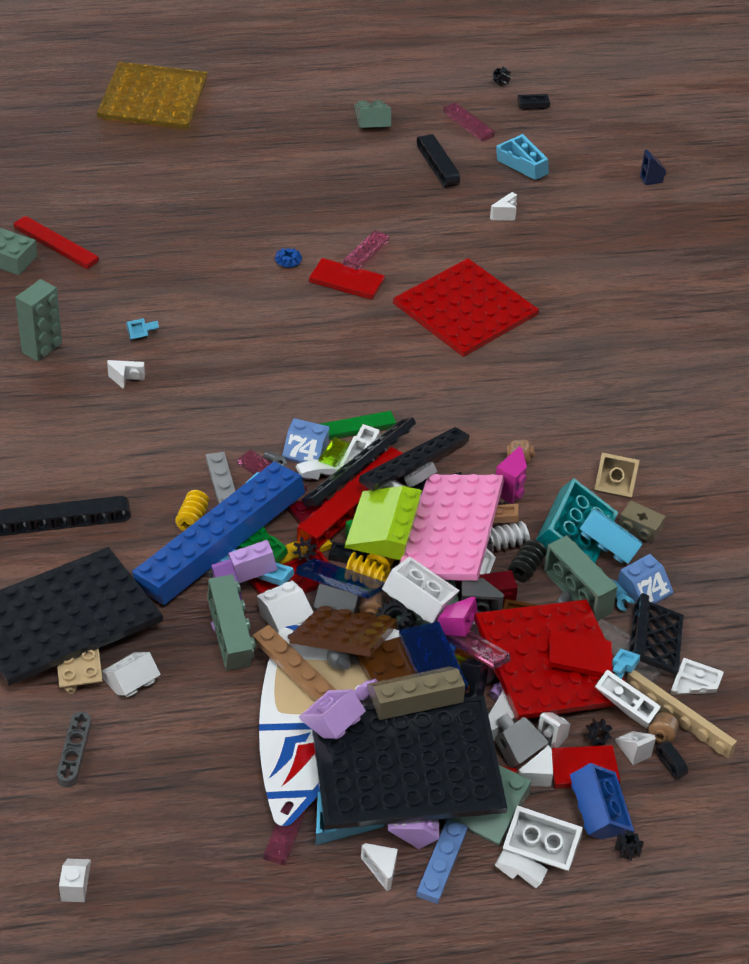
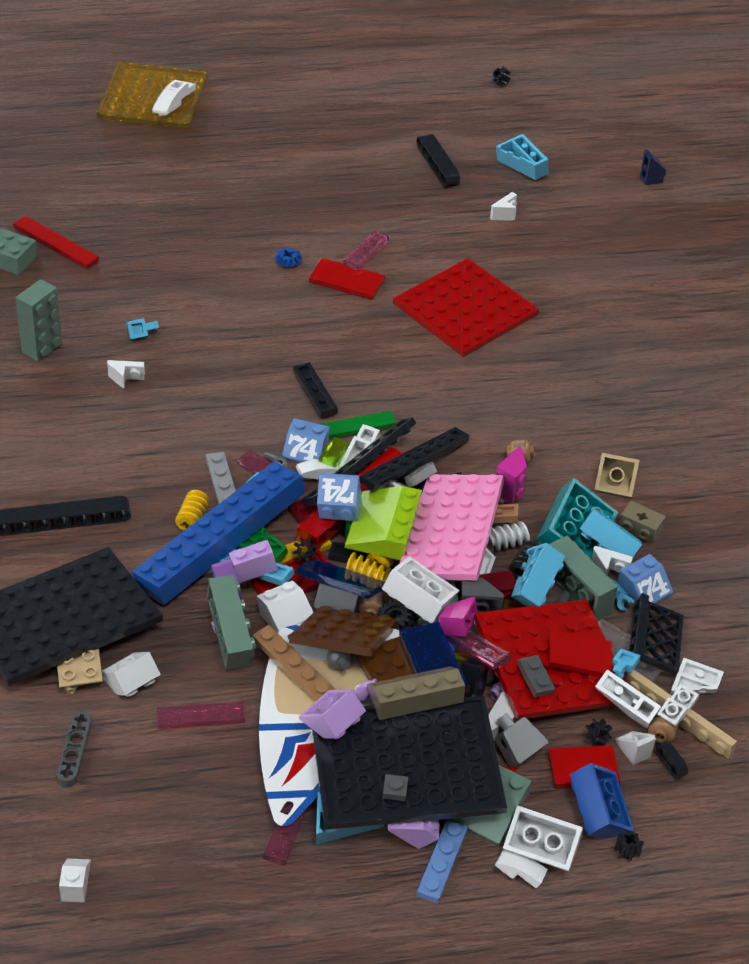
(172, 96): none -> white slope
(201, 715): none -> clear pink tile
(315, 390): none -> black plate
(339, 497): none -> medium blue slope
(373, 114): sand green slope -> none
(381, 862): white slope -> none
(395, 787): none -> dark grey plate
(468, 122): clear pink plate -> none
(533, 101): black plate -> none
(535, 676): none -> dark grey plate
(538, 575): none -> medium azure wedge
(539, 769): white slope -> none
(554, 729): white slope -> none
(610, 559): none -> white slope
(678, 705): none -> white slope

